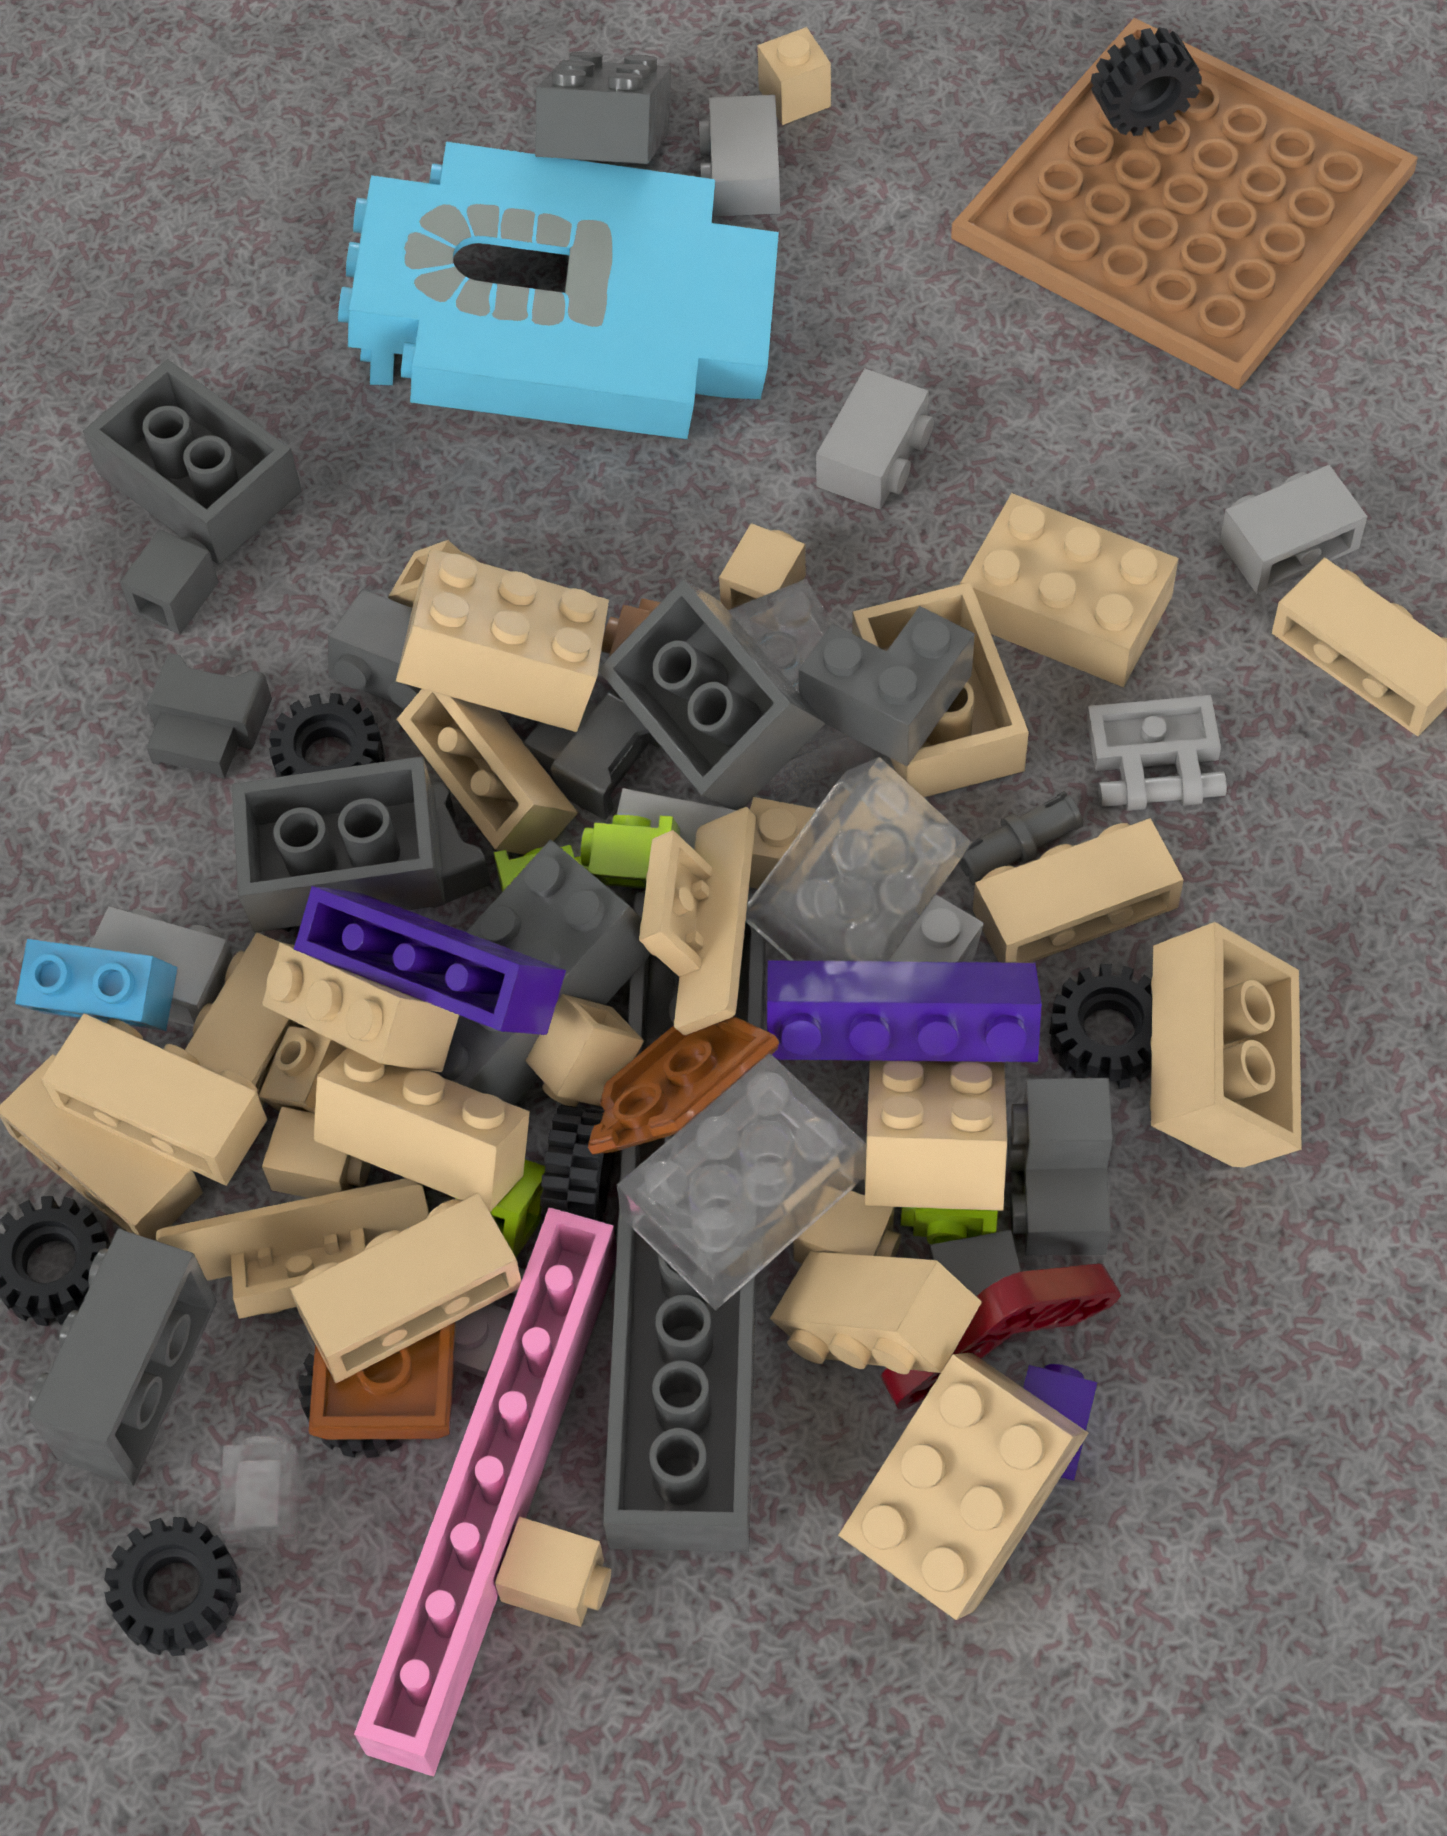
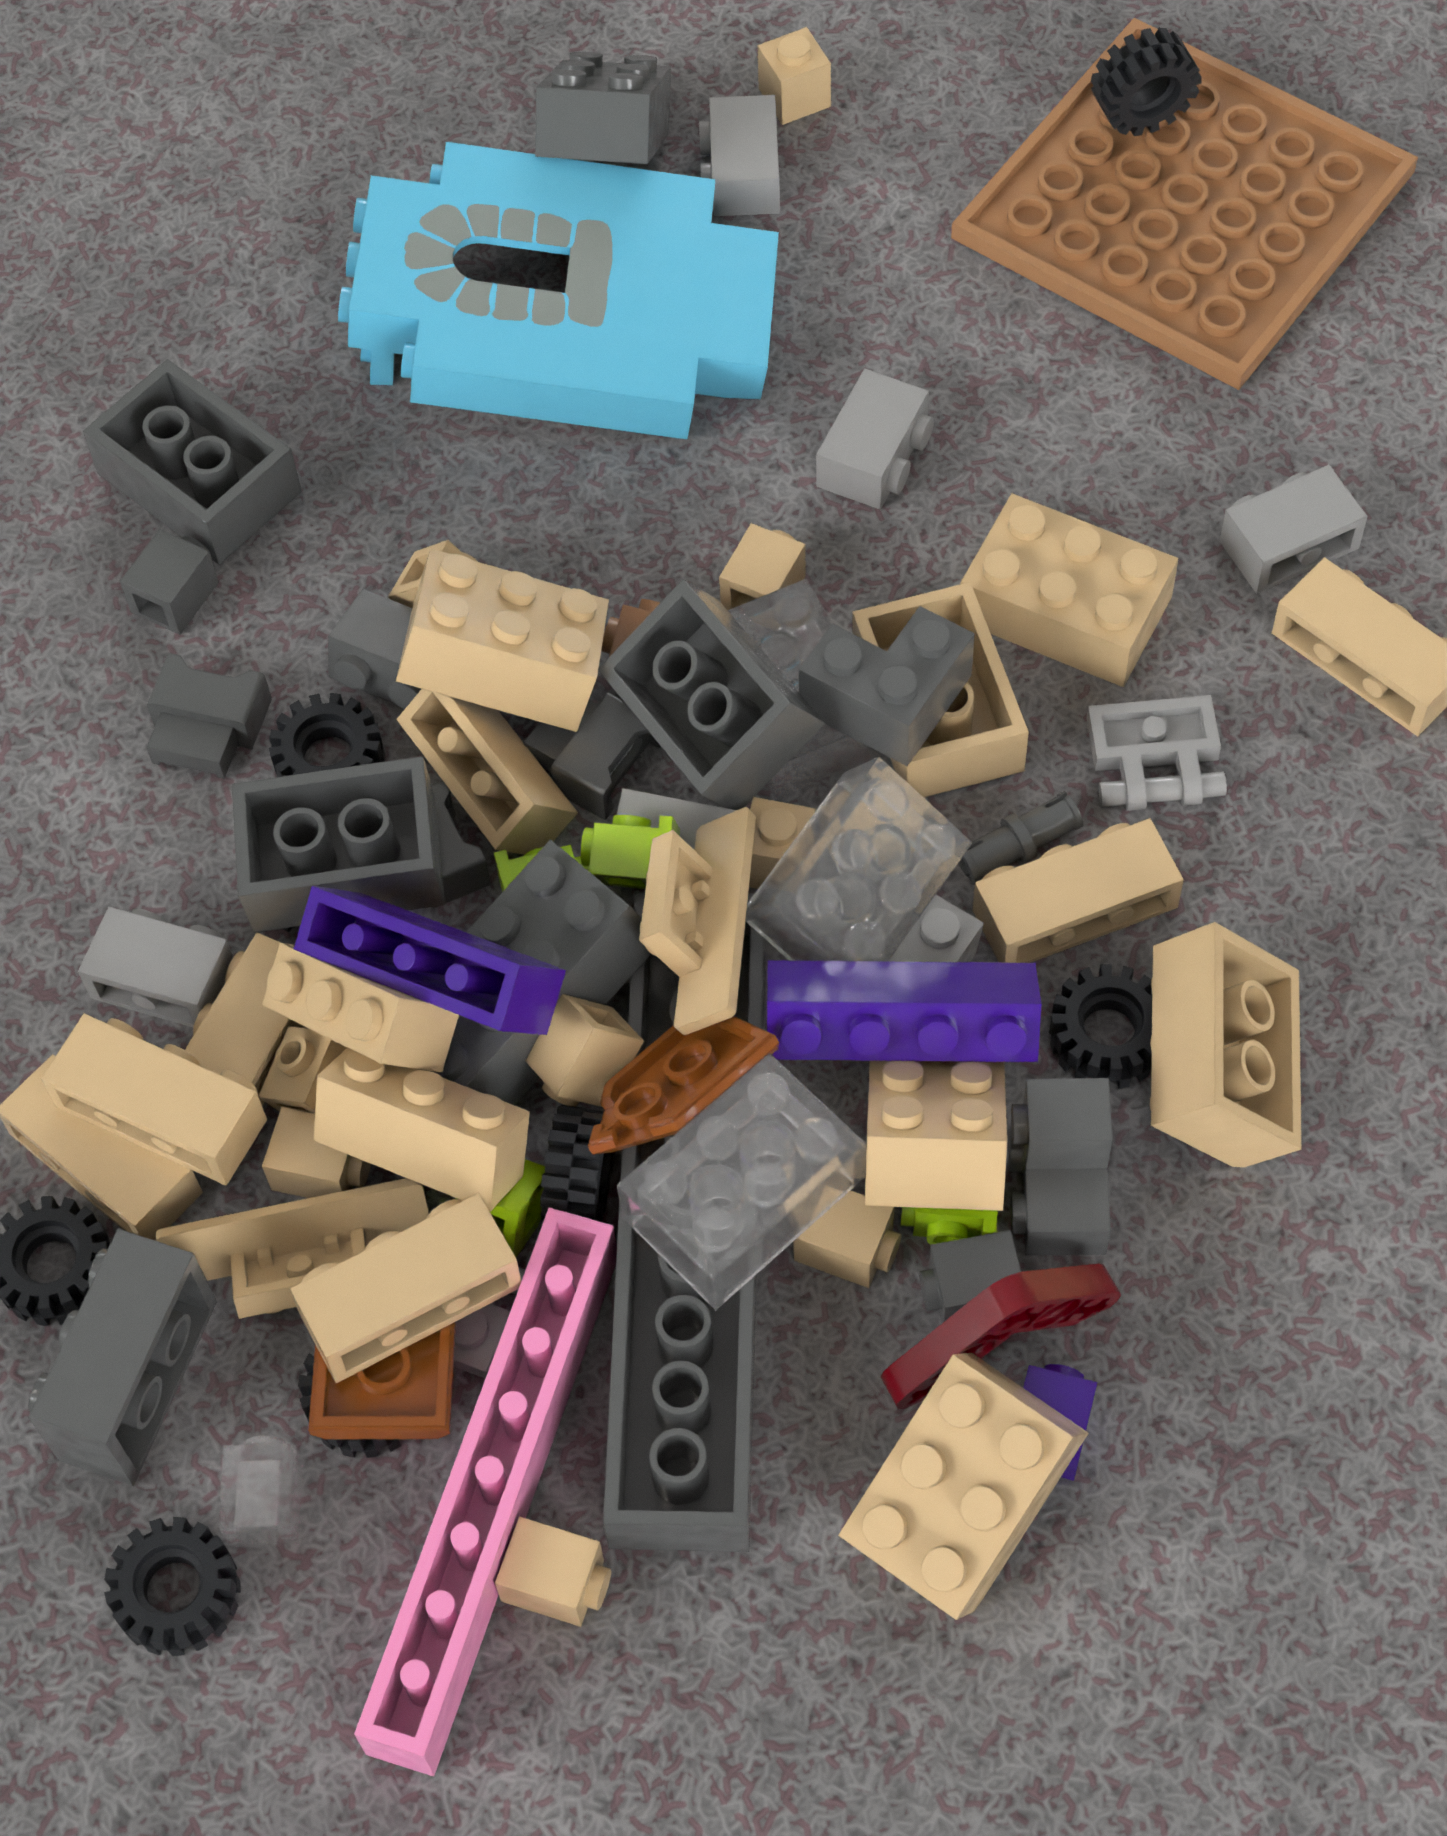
(96, 982): dark azure brick -> none
(875, 1311): tan brick -> none

